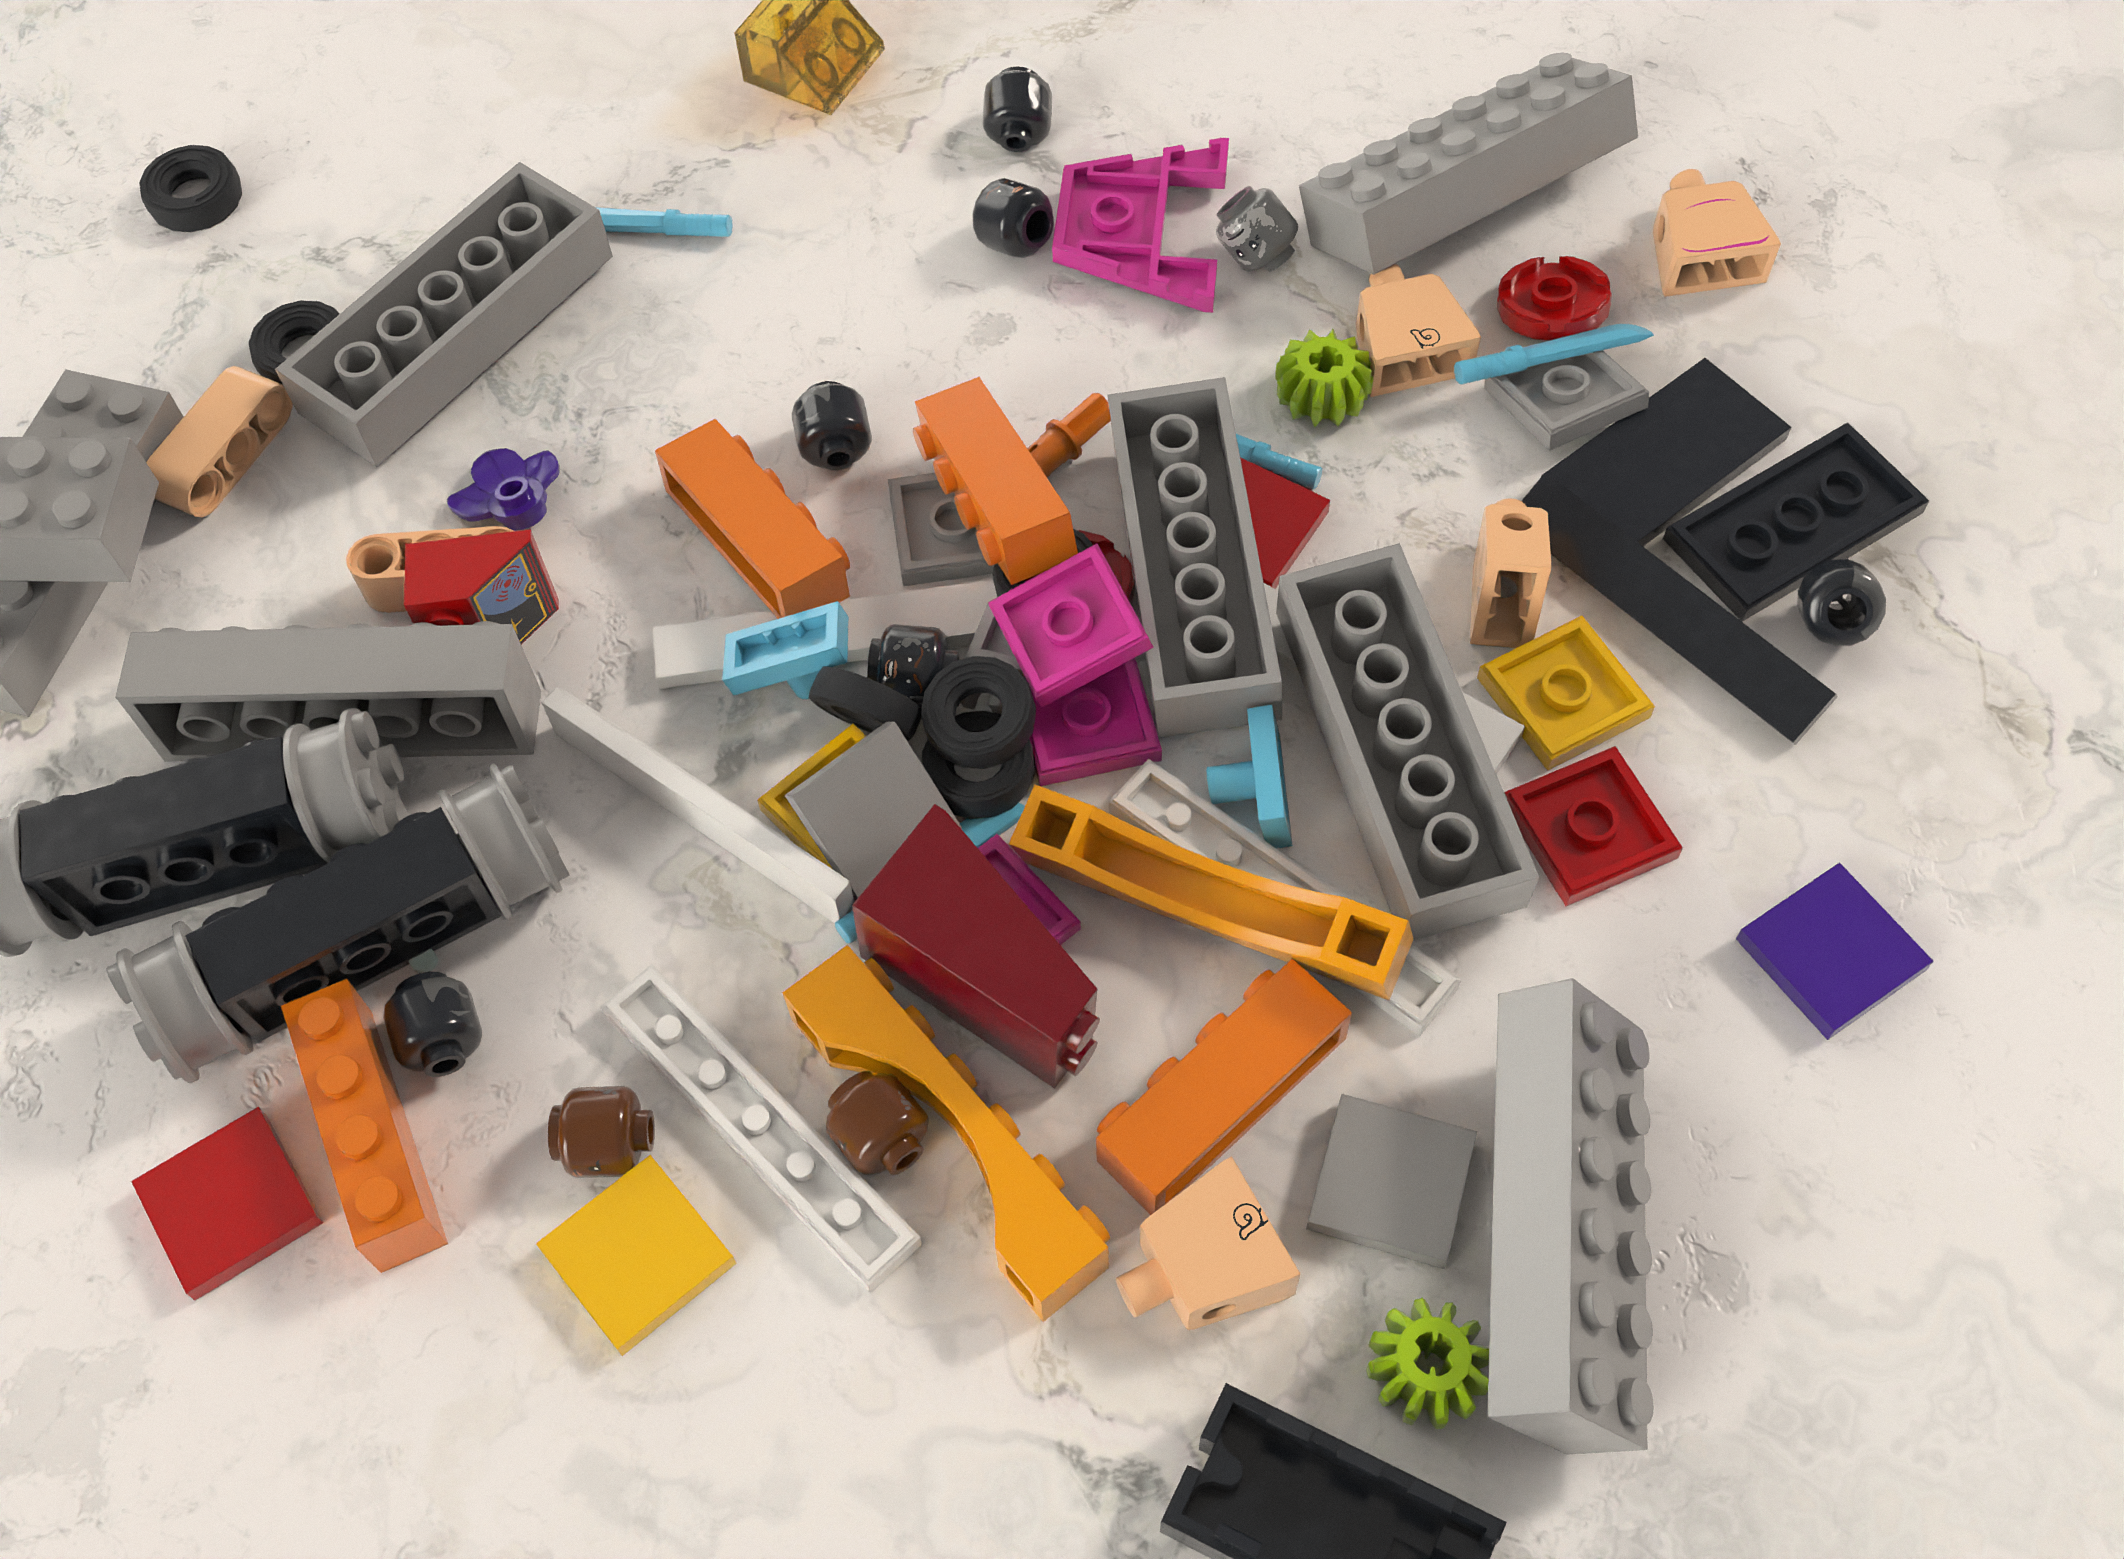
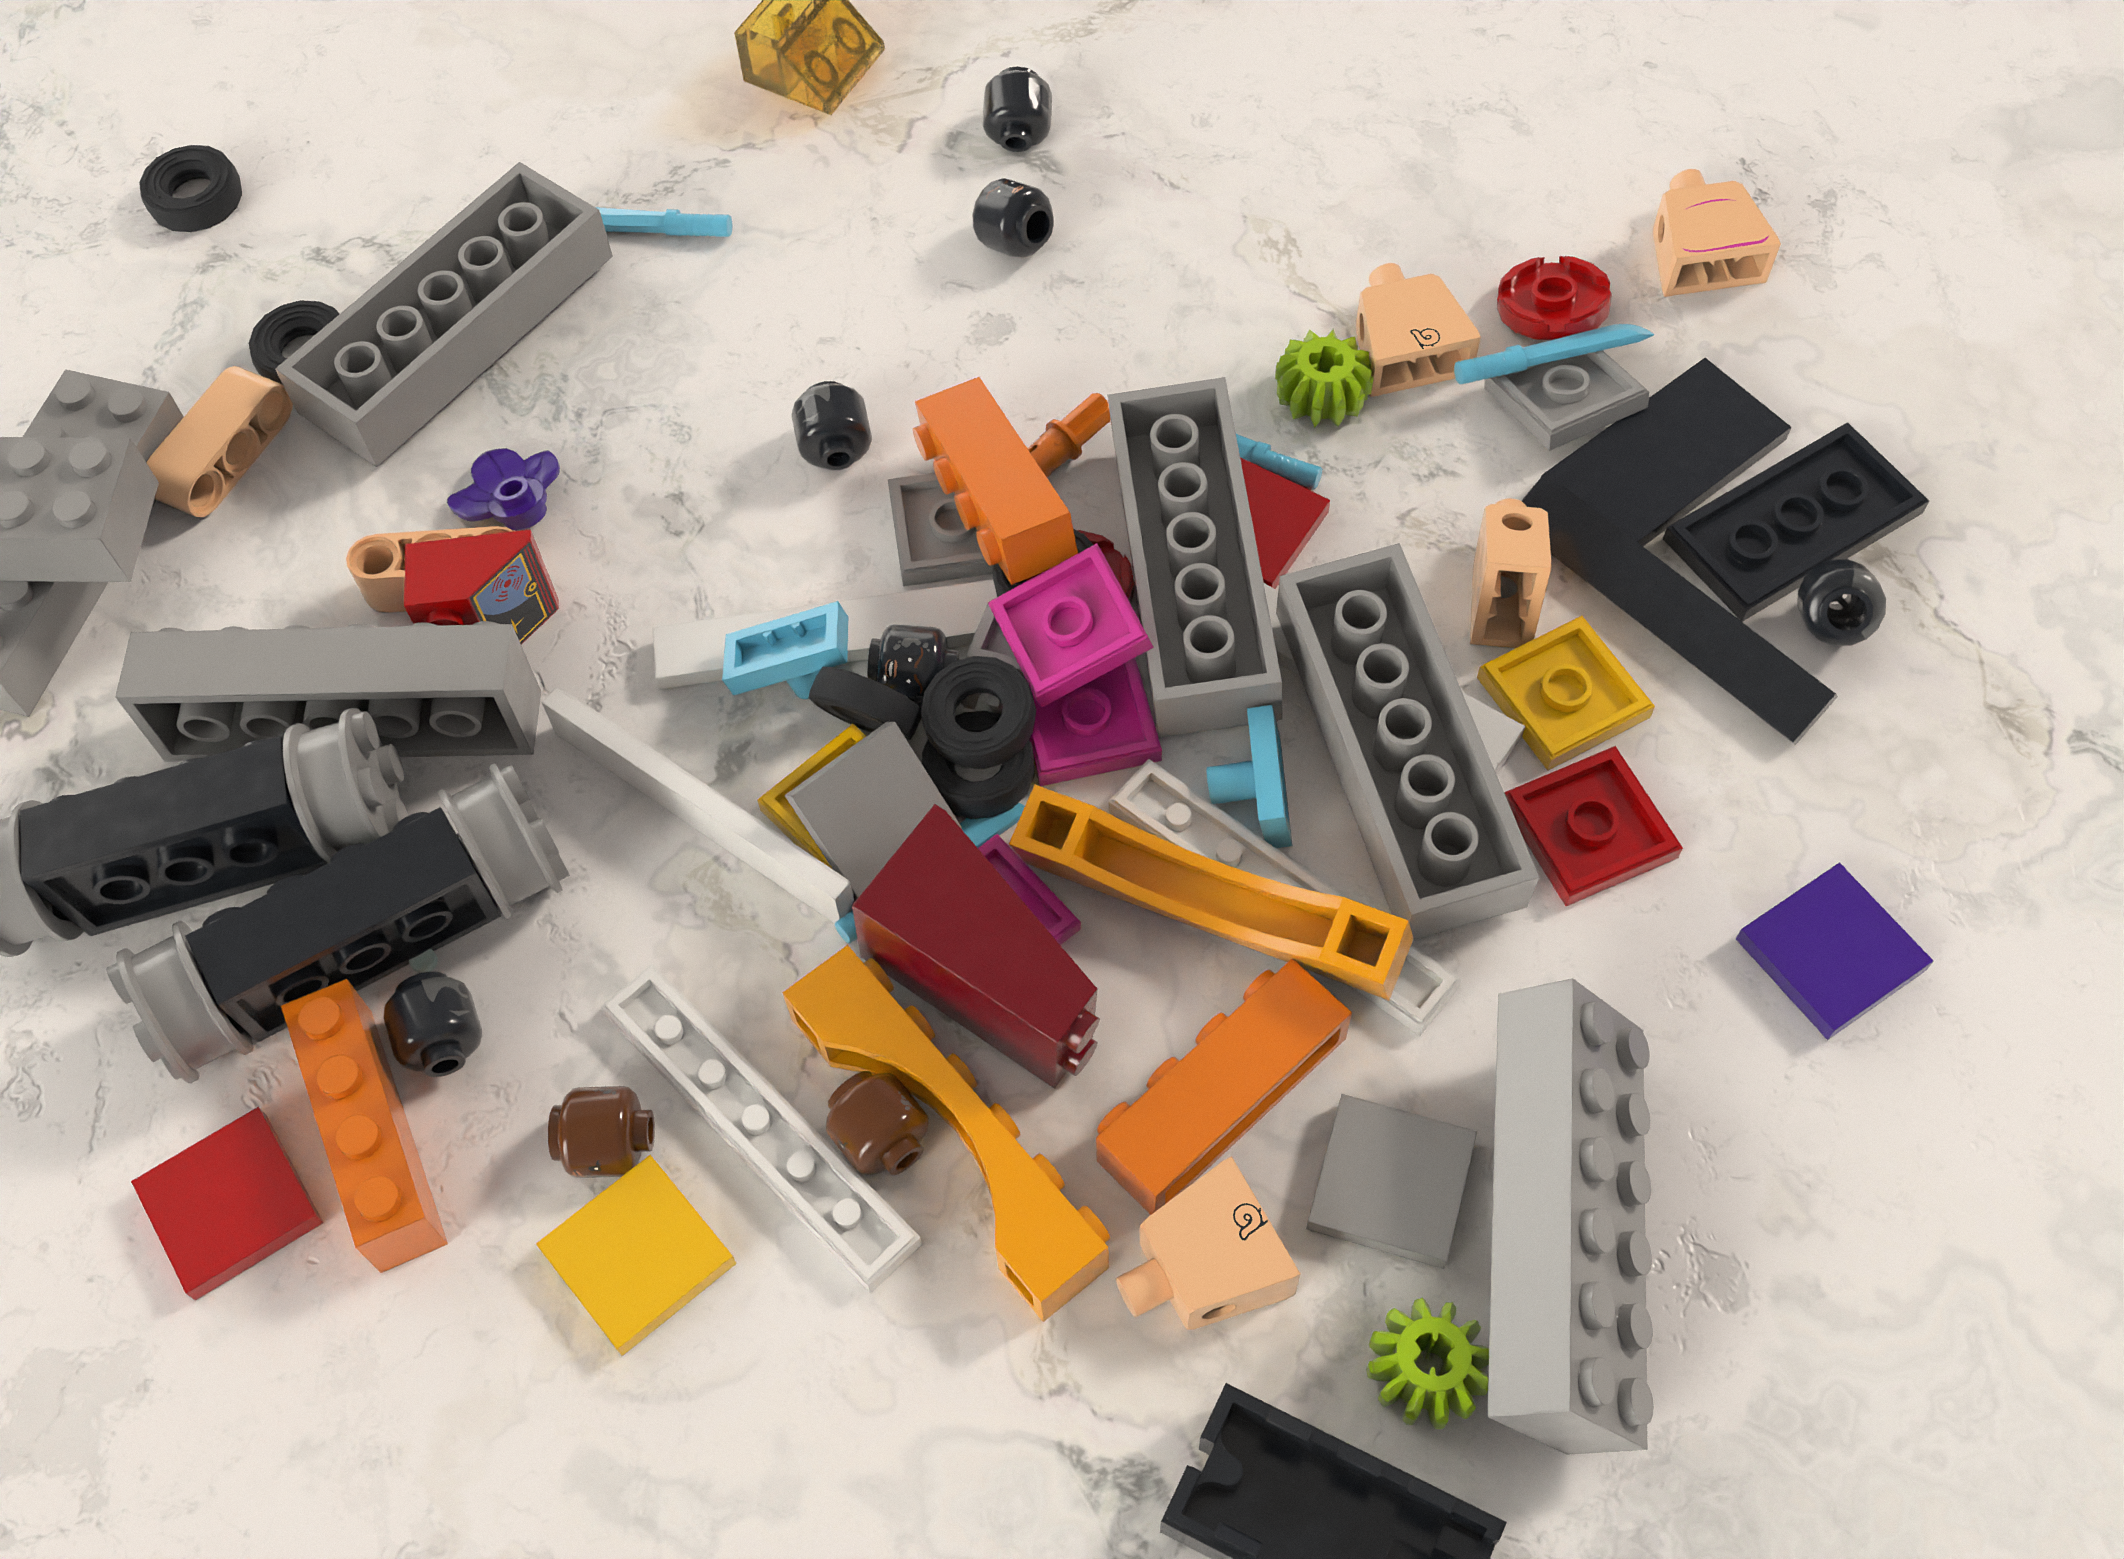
(753, 521): orange brick -> none
(1115, 221): dark pink wing -> none
(1256, 229): dark grey head -> none
(1468, 161): light grey brick -> none

